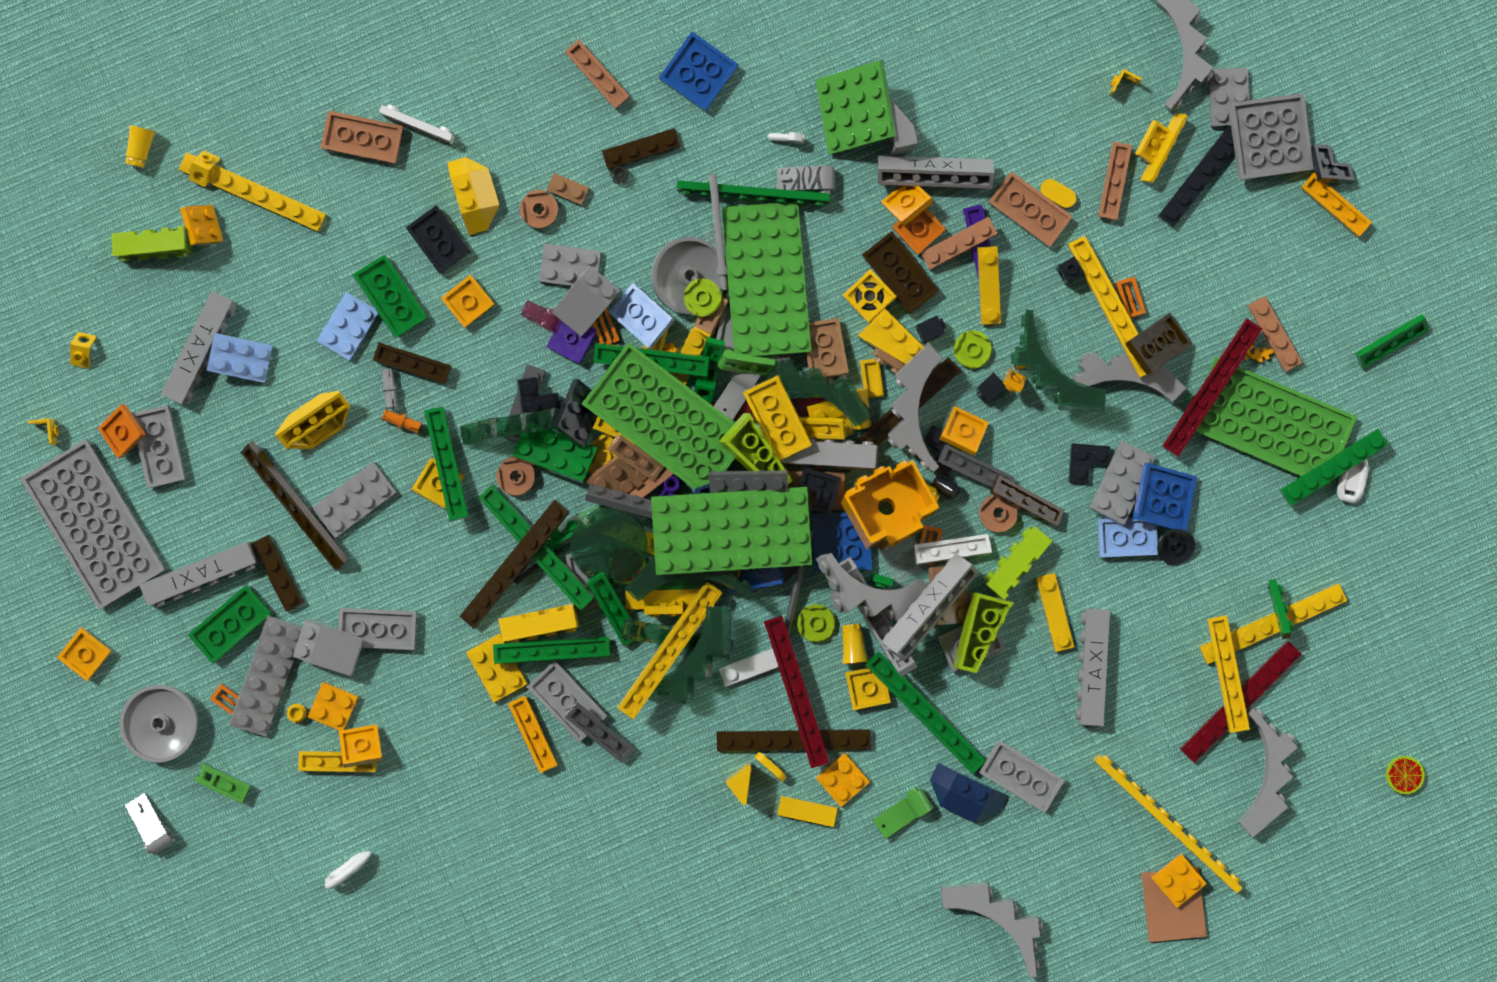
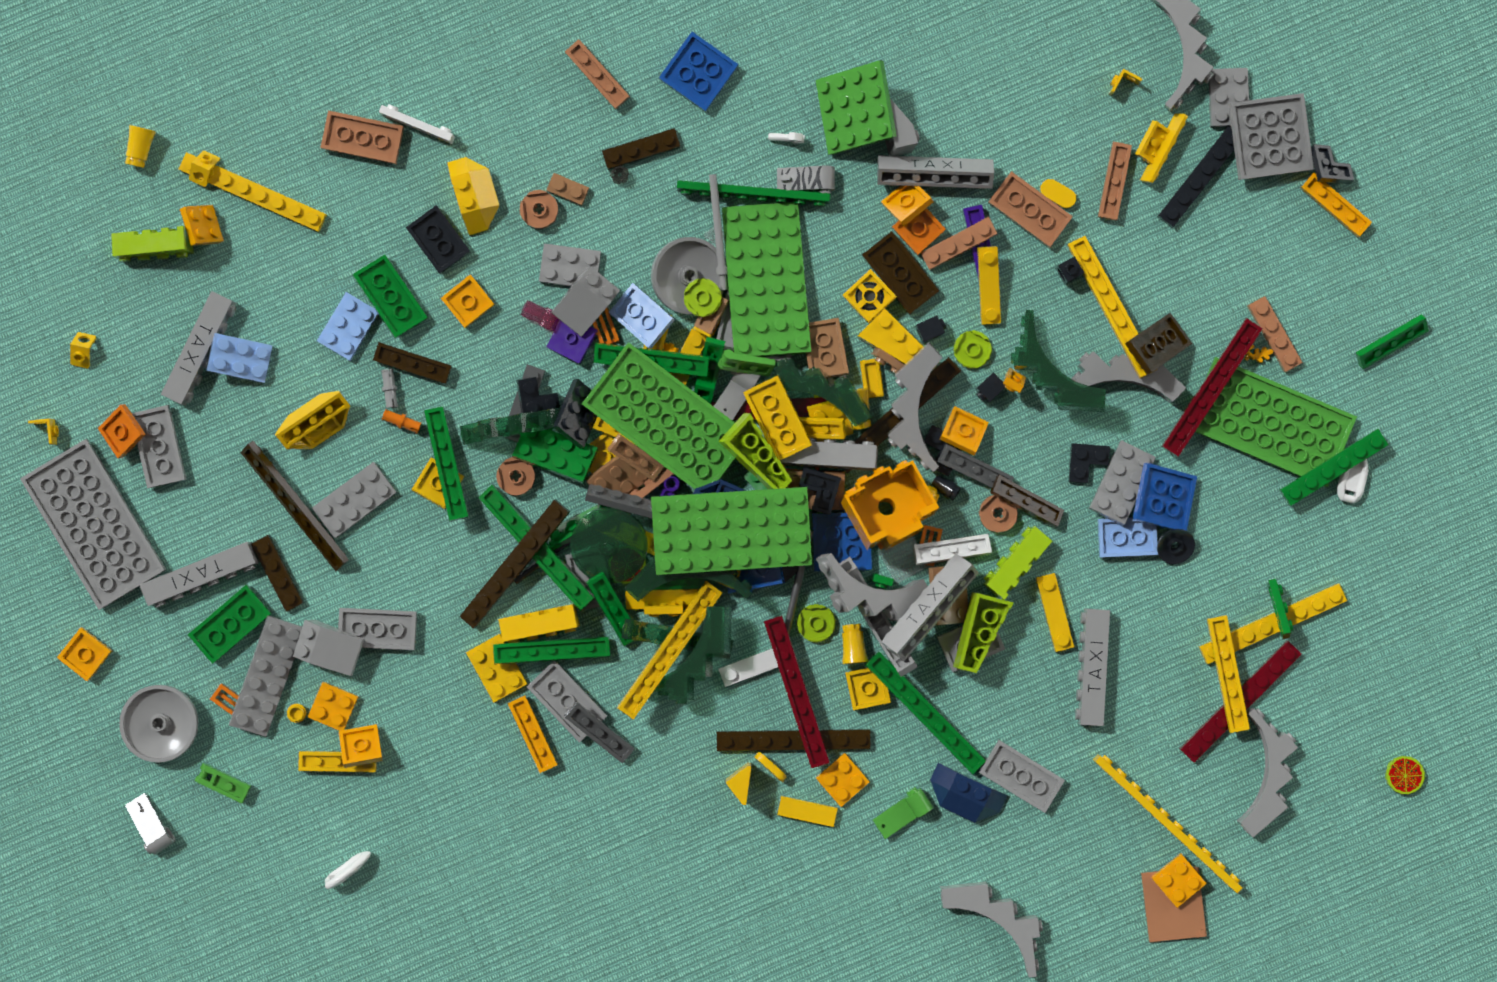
(748, 480): dark grey plate -> none
(1137, 294): orange tile -> none

